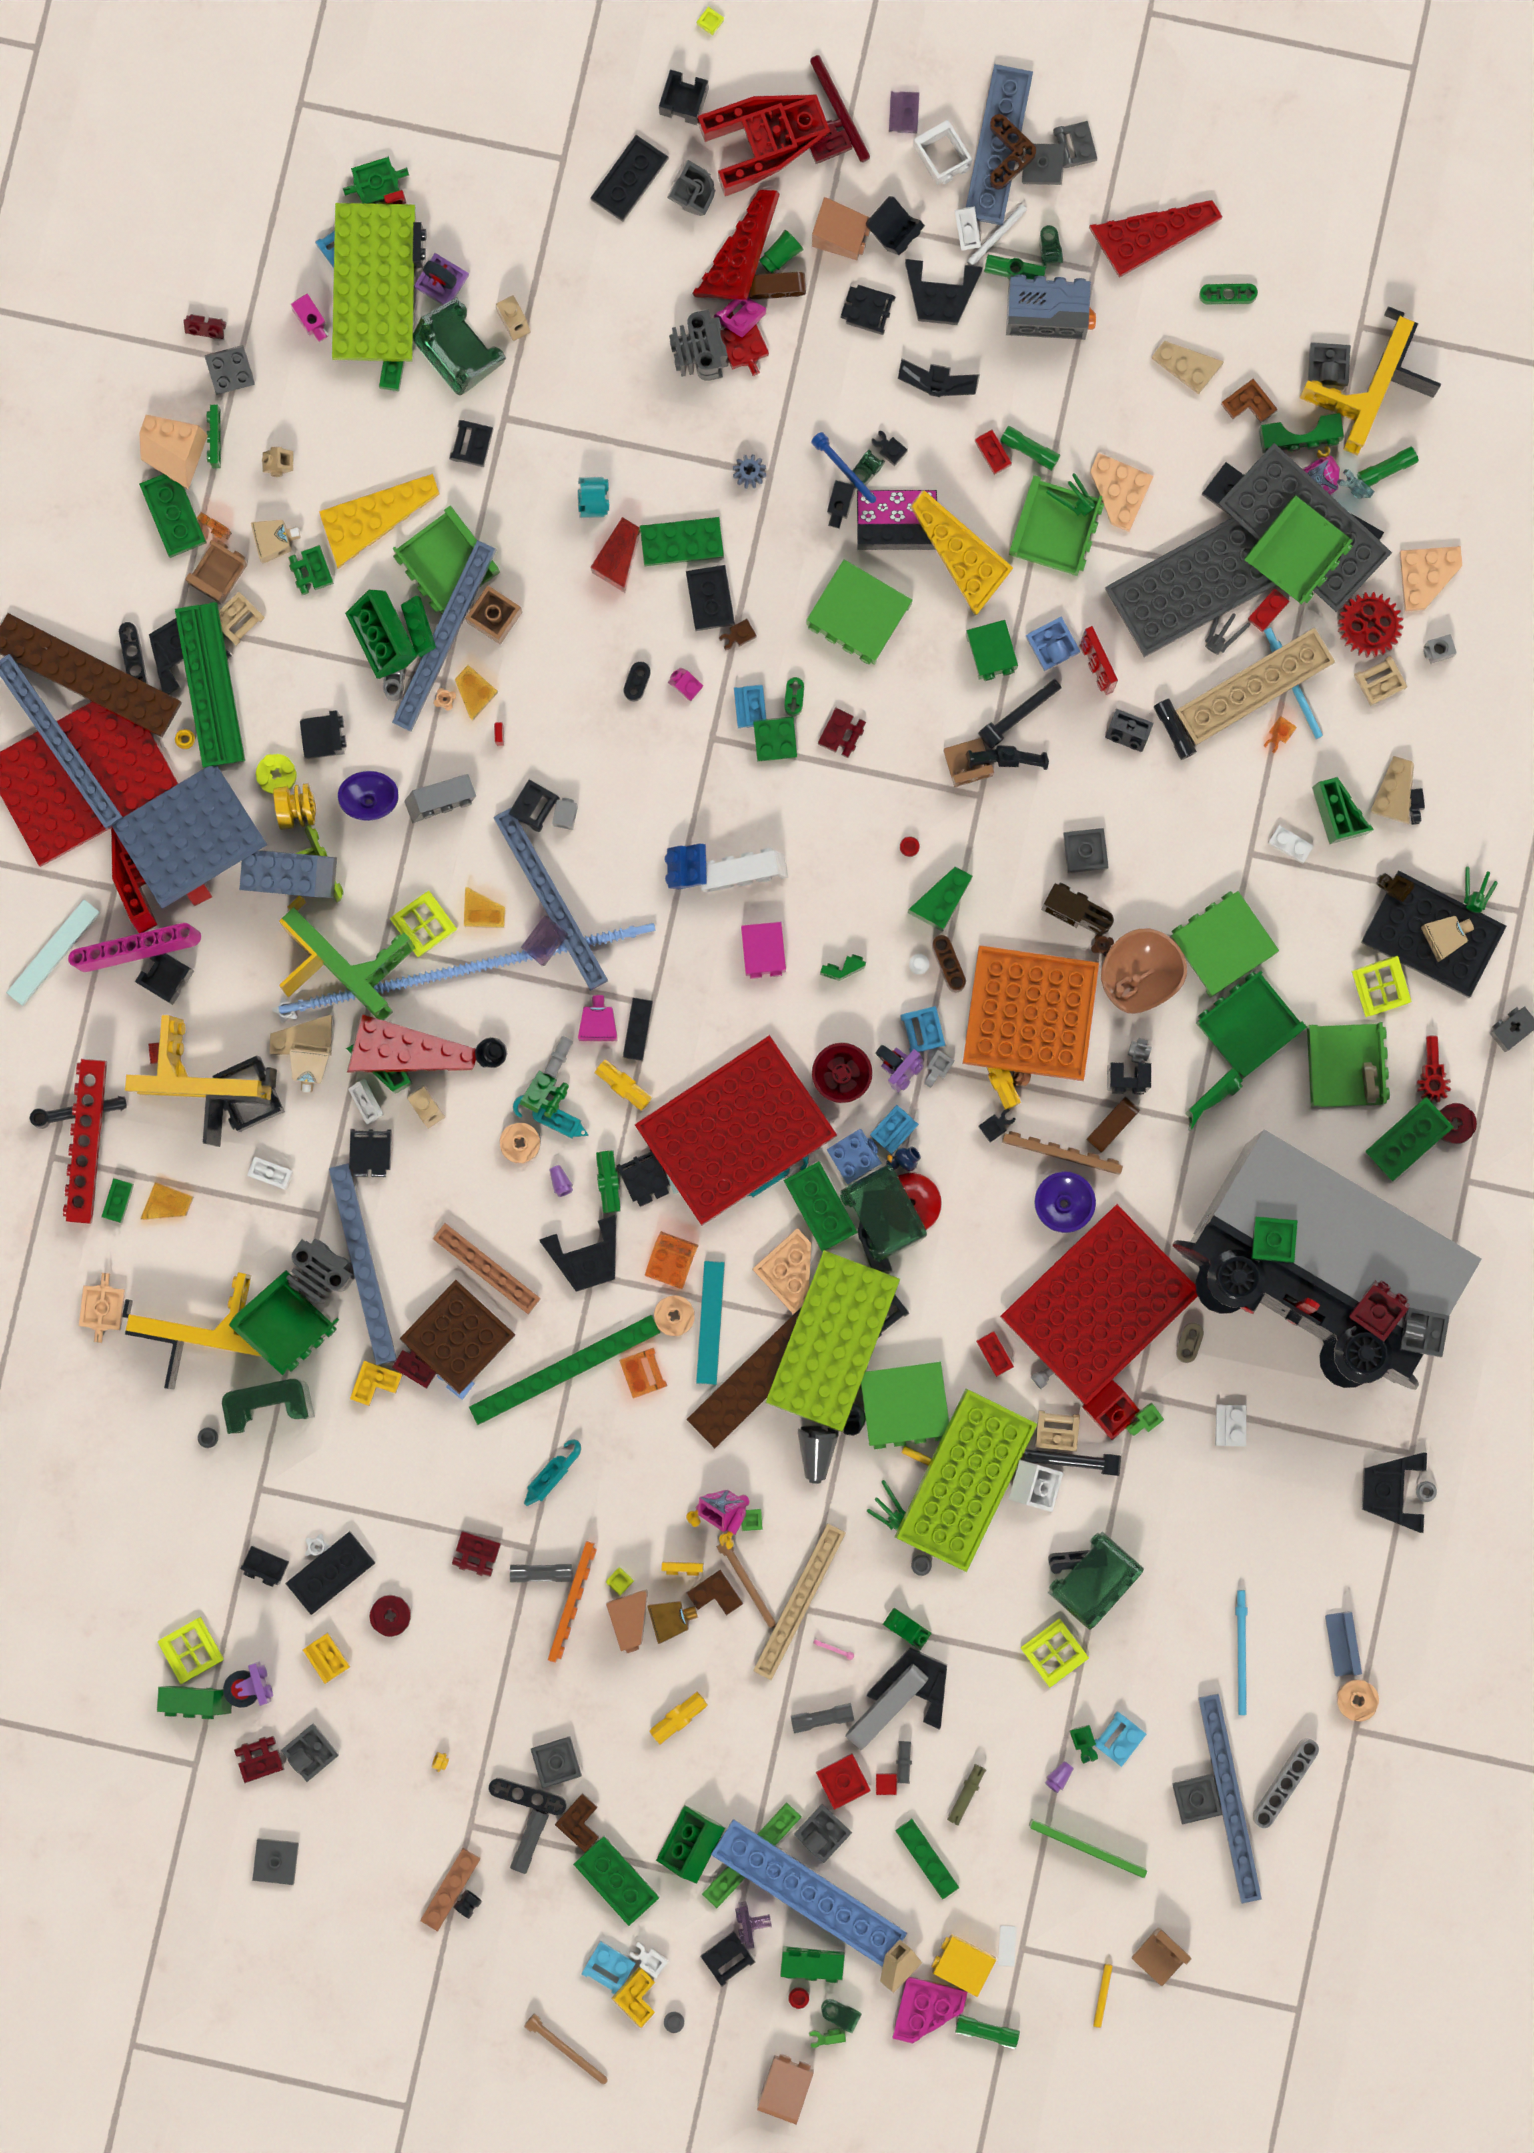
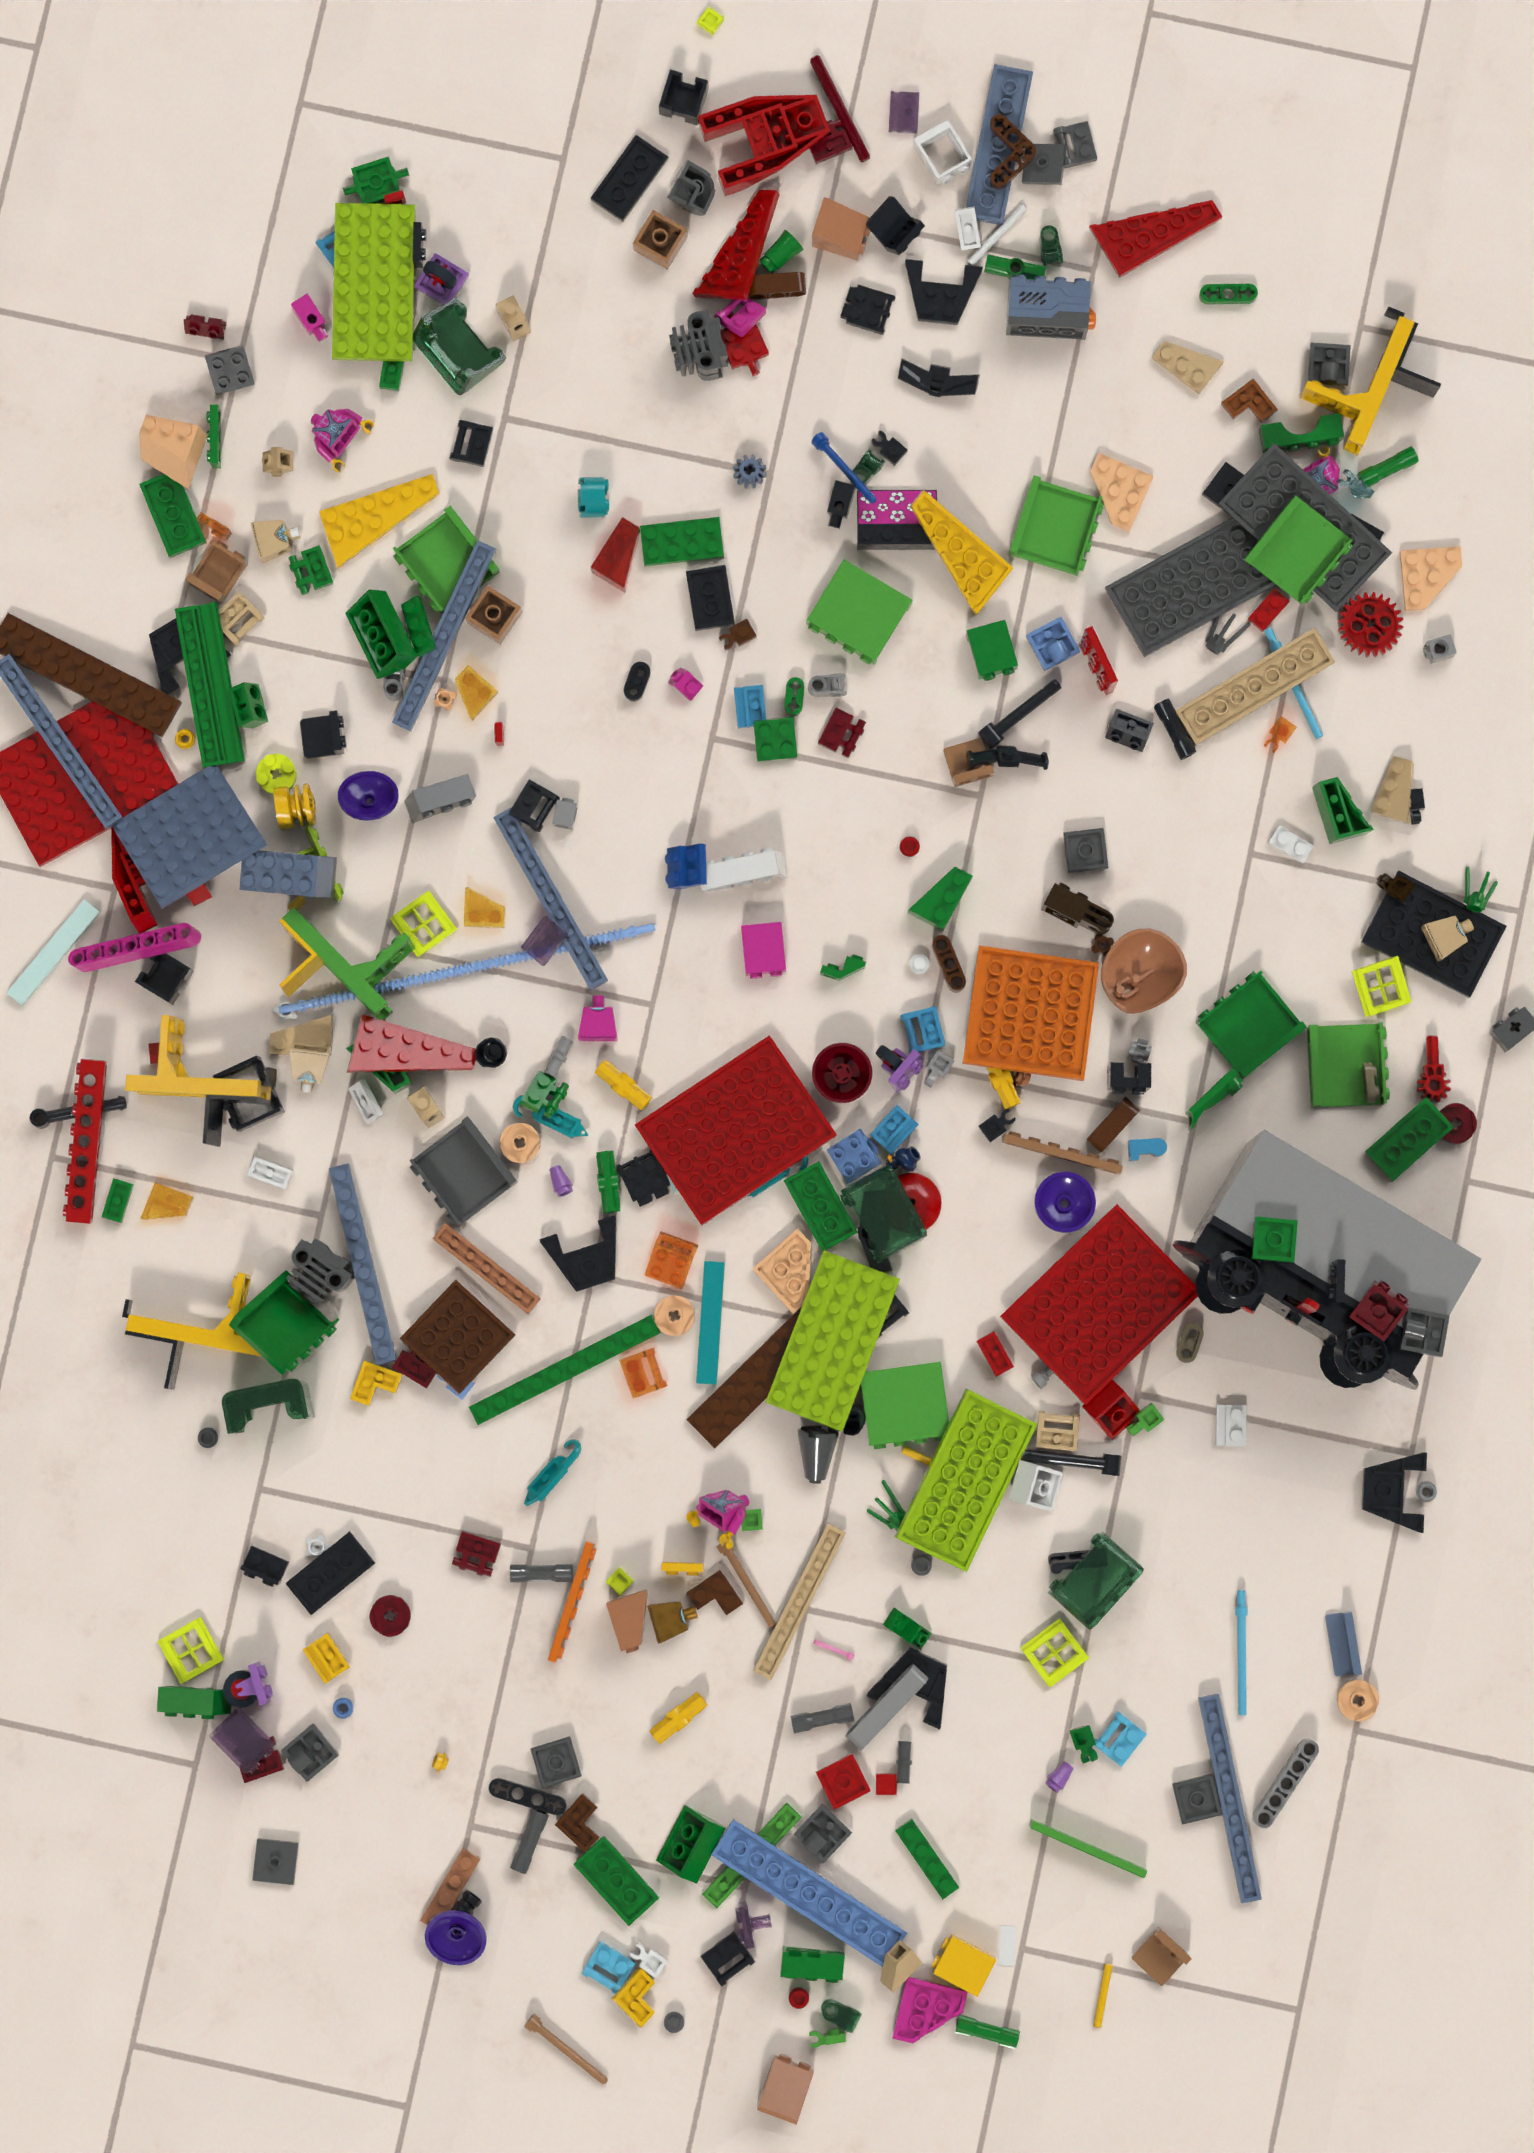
(101, 1307): light nougat plate -> none
(131, 661): black beam -> none
(242, 1740): none -> clear purple slope
(248, 705): none -> green brick
(335, 431): none -> dark pink torso
(336, 1708): none -> medium blue plate
(370, 1153): black plate -> none
(453, 1945): none -> dark purple dish
(463, 1172): none -> dark grey panel
(637, 1029): black plate -> none
(660, 239): none -> medium nougat brick
(829, 685): none -> light grey piece
(966, 1794): olive pin -> none
(993, 452): red plate -> none
(1043, 455): green axle -> none
(1084, 504): green plant -> none
(1154, 1147): none -> dark azure leg
(1224, 942): bright green panel -> none
(1337, 1289): none -> black plate
(1383, 687): tan plate -> none

